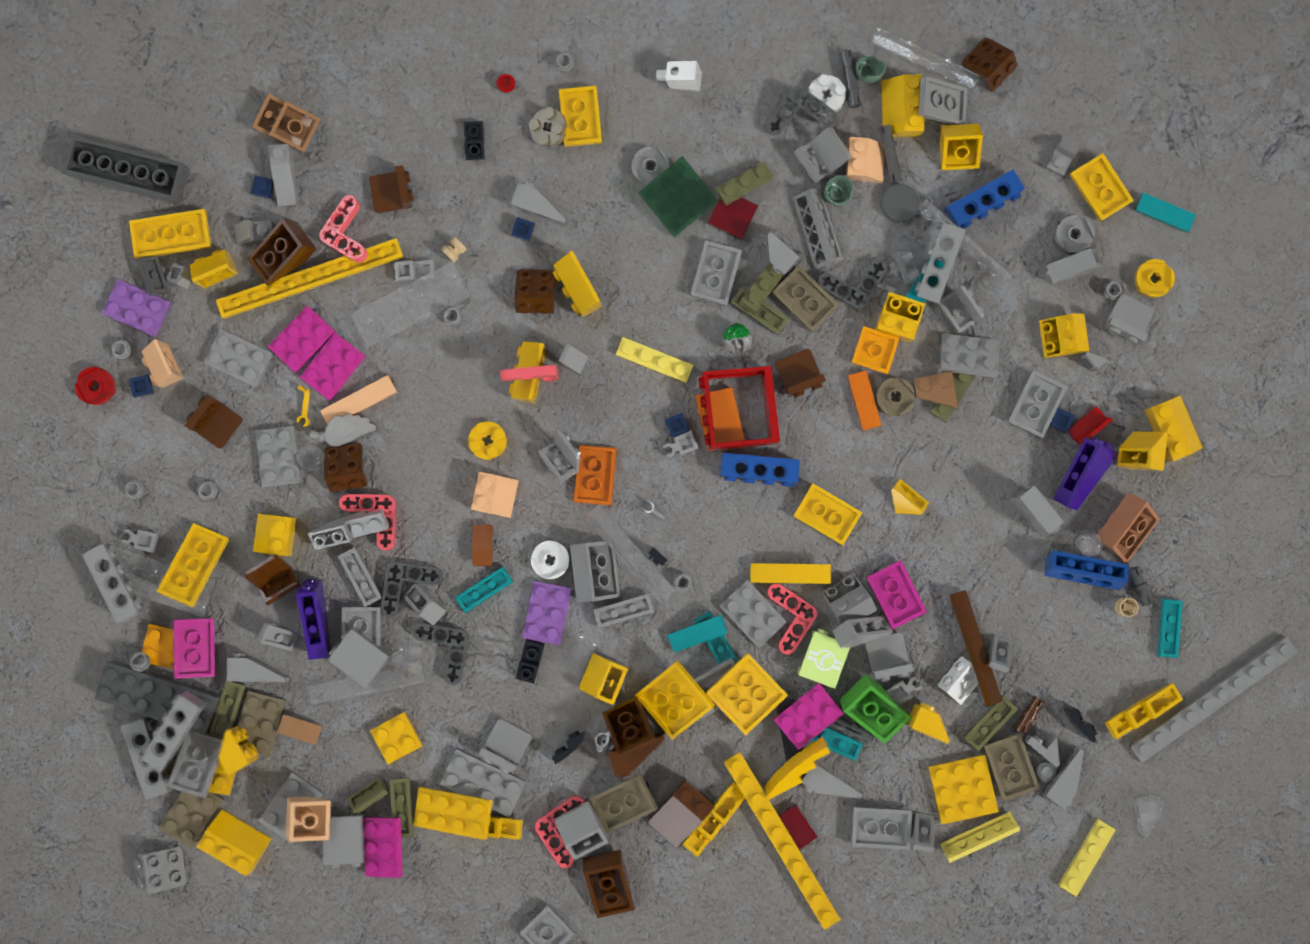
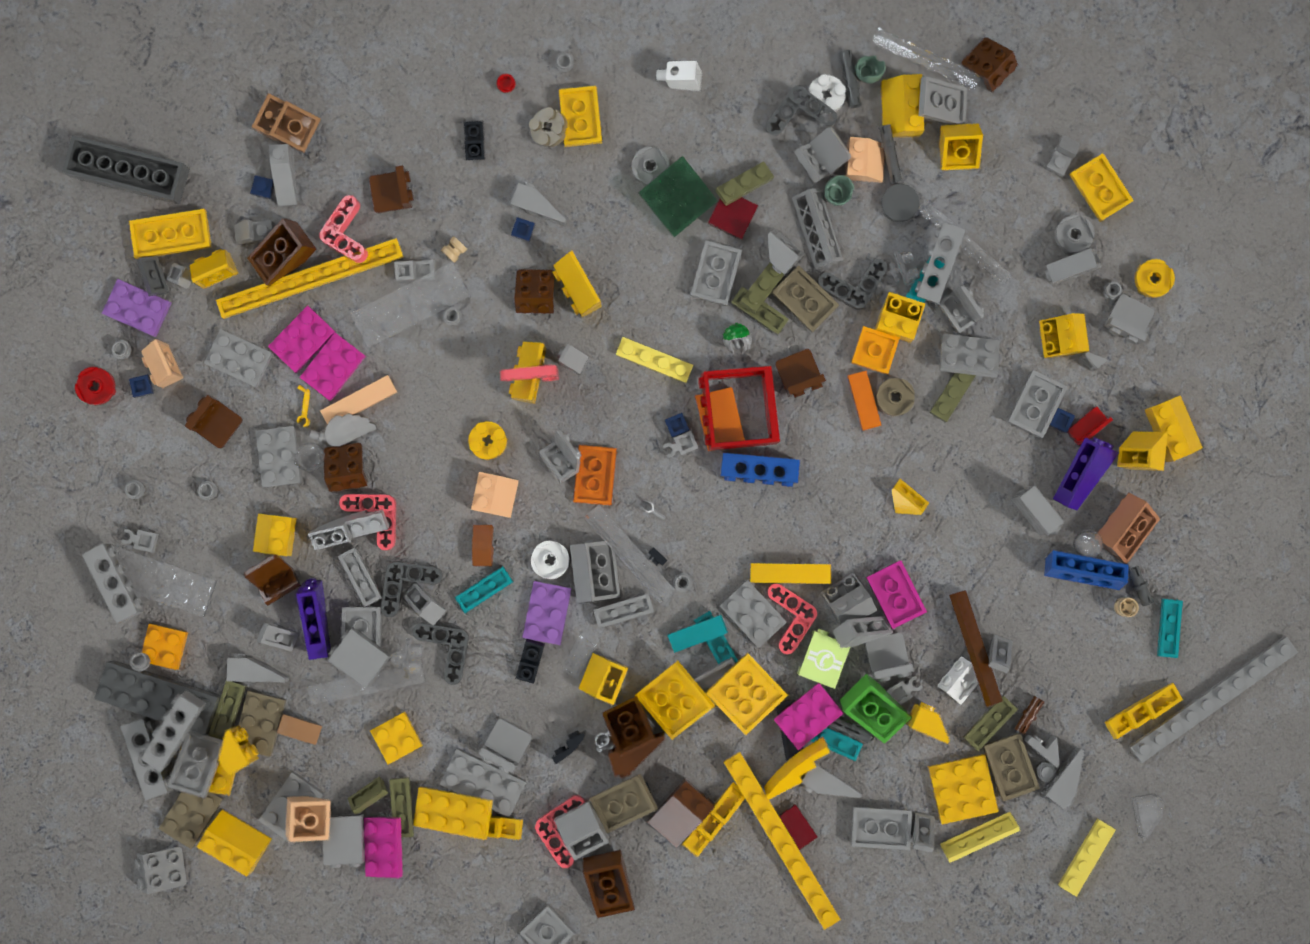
(193, 565): yellow plate -> none
(193, 648): dark pink plate -> none
(827, 514): yellow plate -> none
(937, 388): medium nougat wing -> none
(1008, 182): blue brick -> none
(1084, 728): black slope -> none
(1165, 212): teal tile -> none

